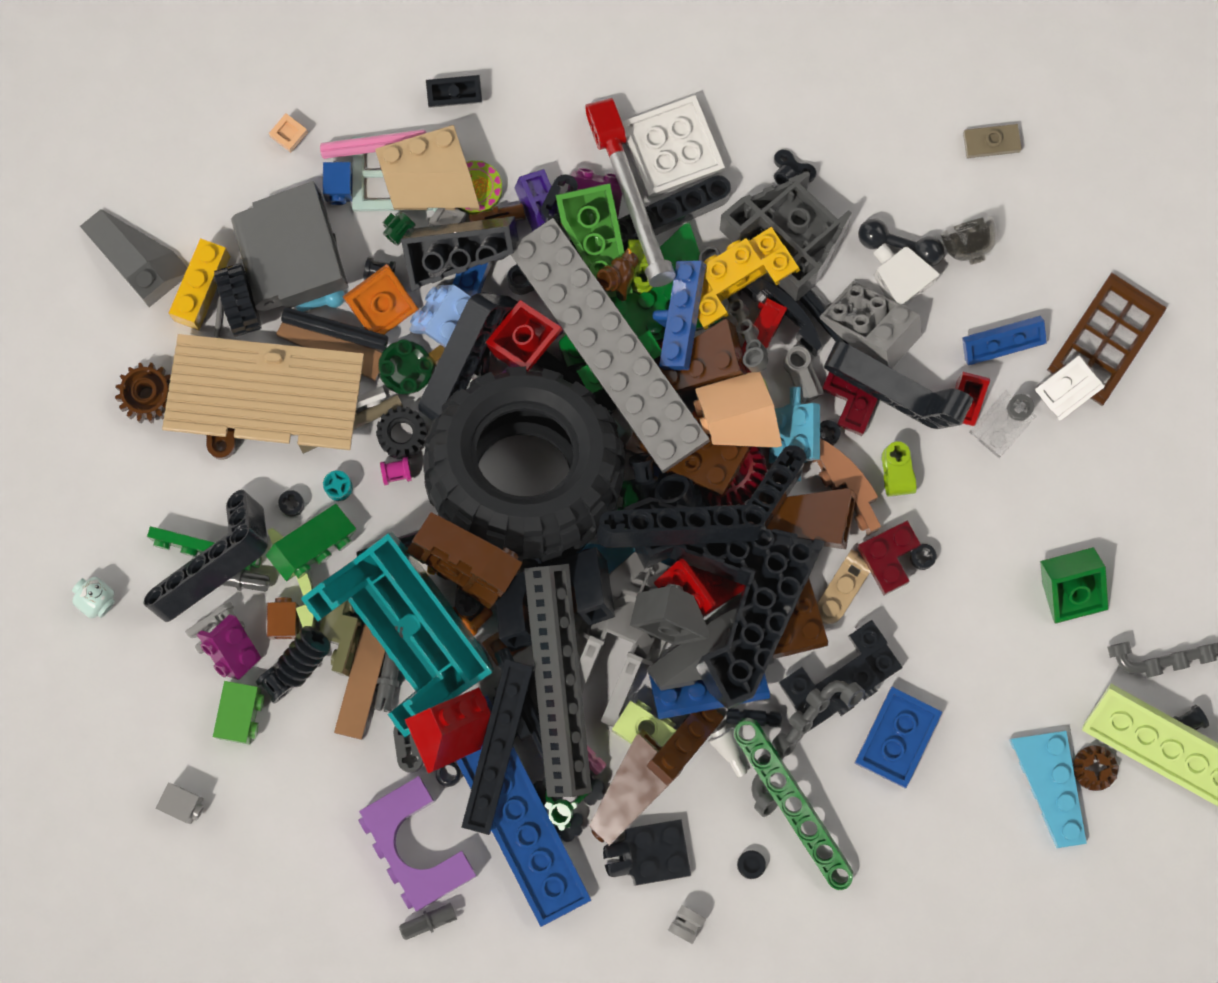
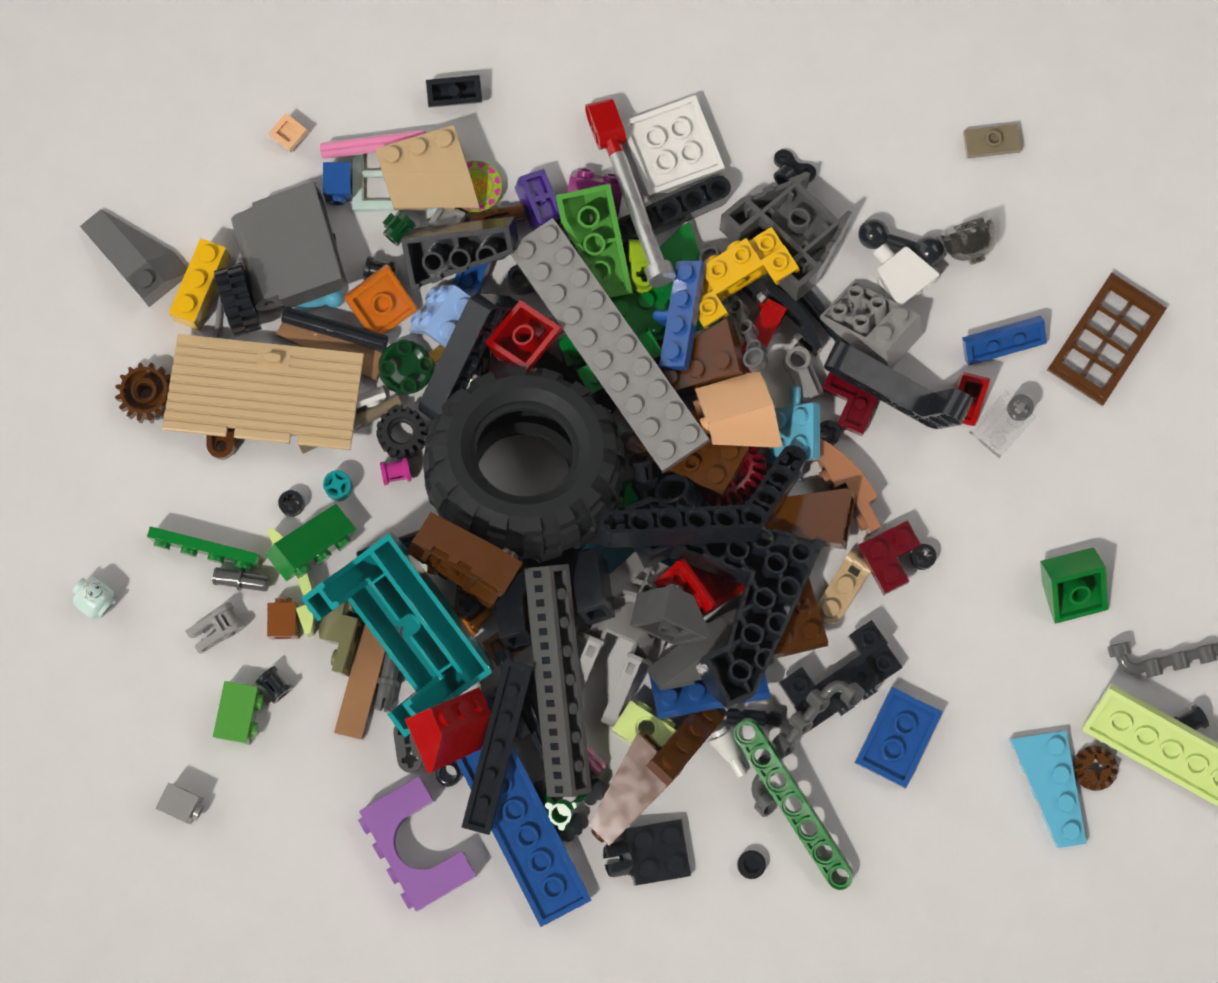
(216, 564): black beam -> none
(229, 648): magenta bracket -> none
(302, 656): black piece -> none
(428, 921): dark grey axle -> none
(550, 199): black beam -> none
(618, 274): reddish brown animal -> none
(687, 924): light grey wheel -> none
(898, 475): lime piece -> none
(1069, 387): white plate -> none

